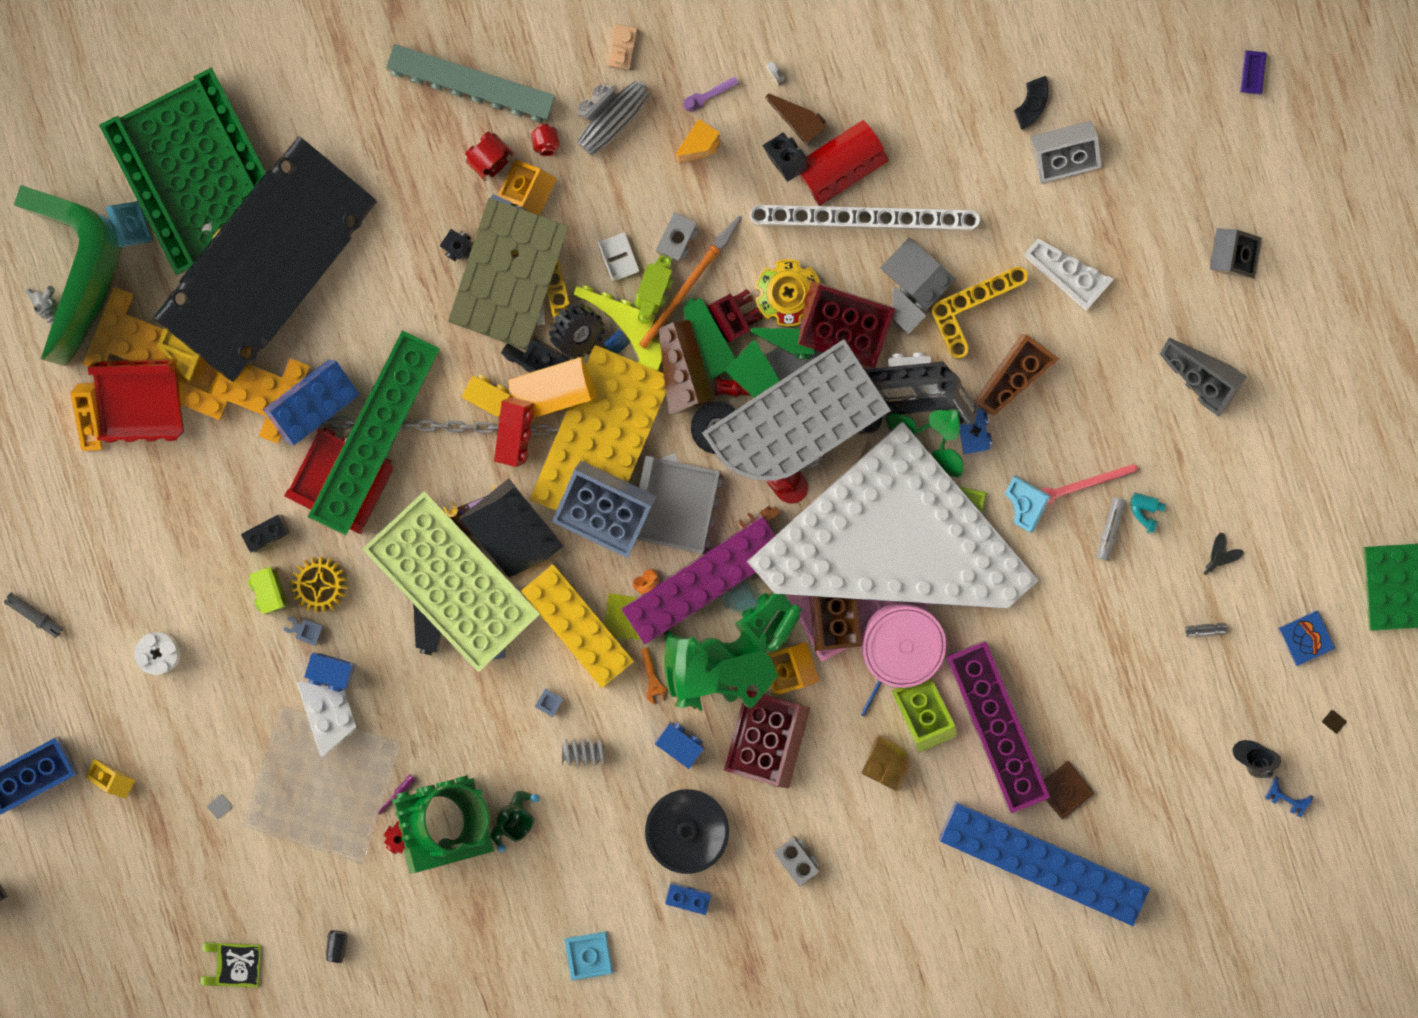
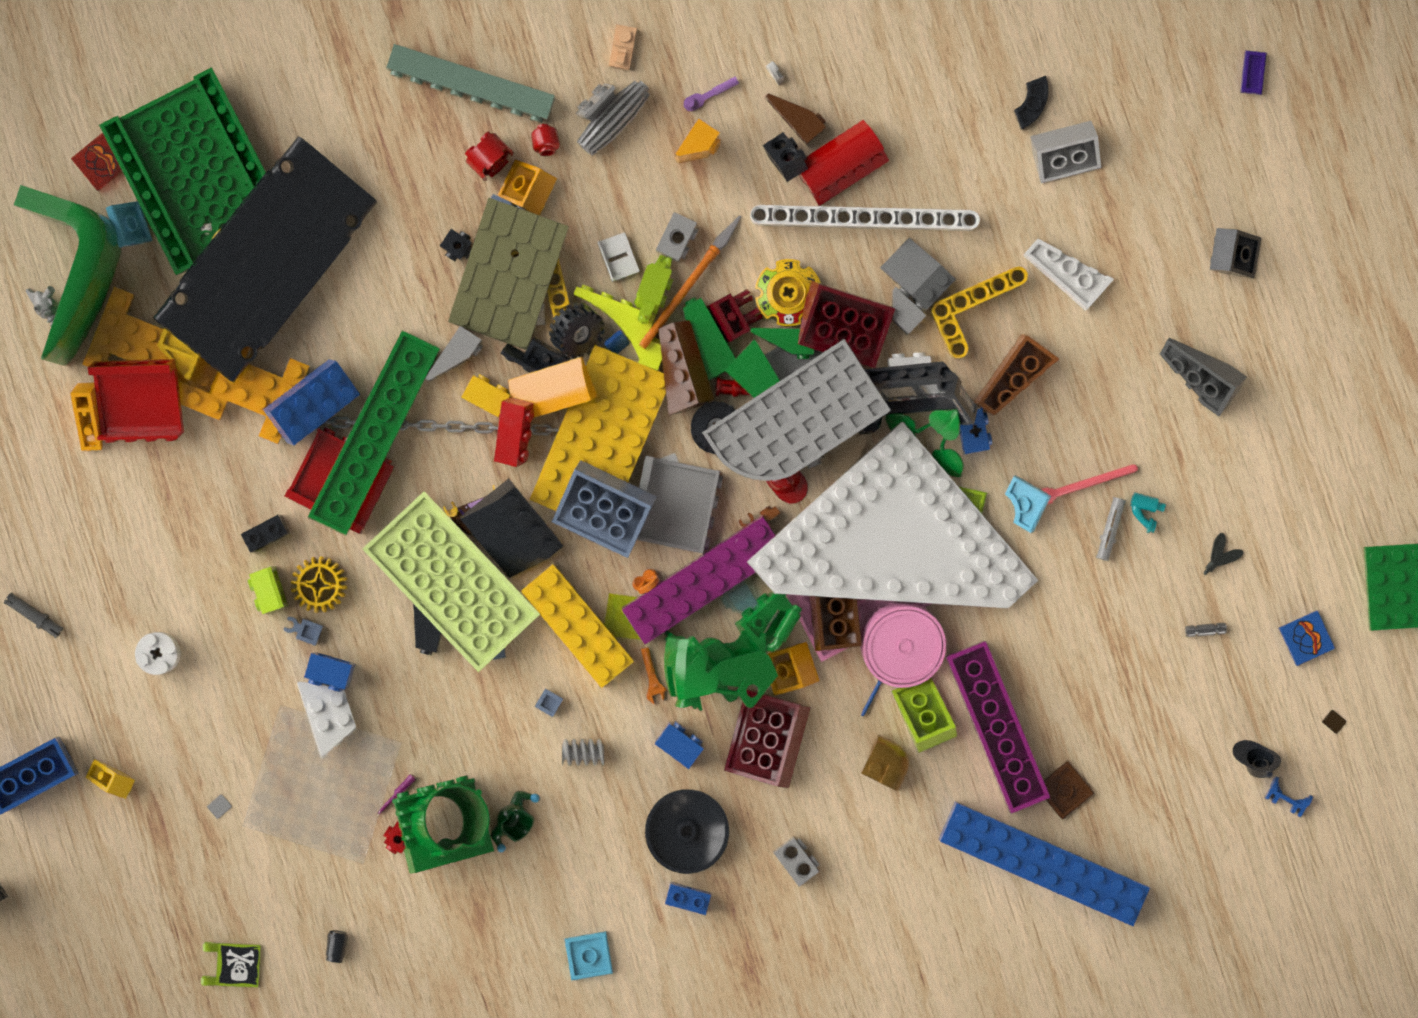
(97, 162): none -> clear red tile
(459, 349): none -> light grey slope

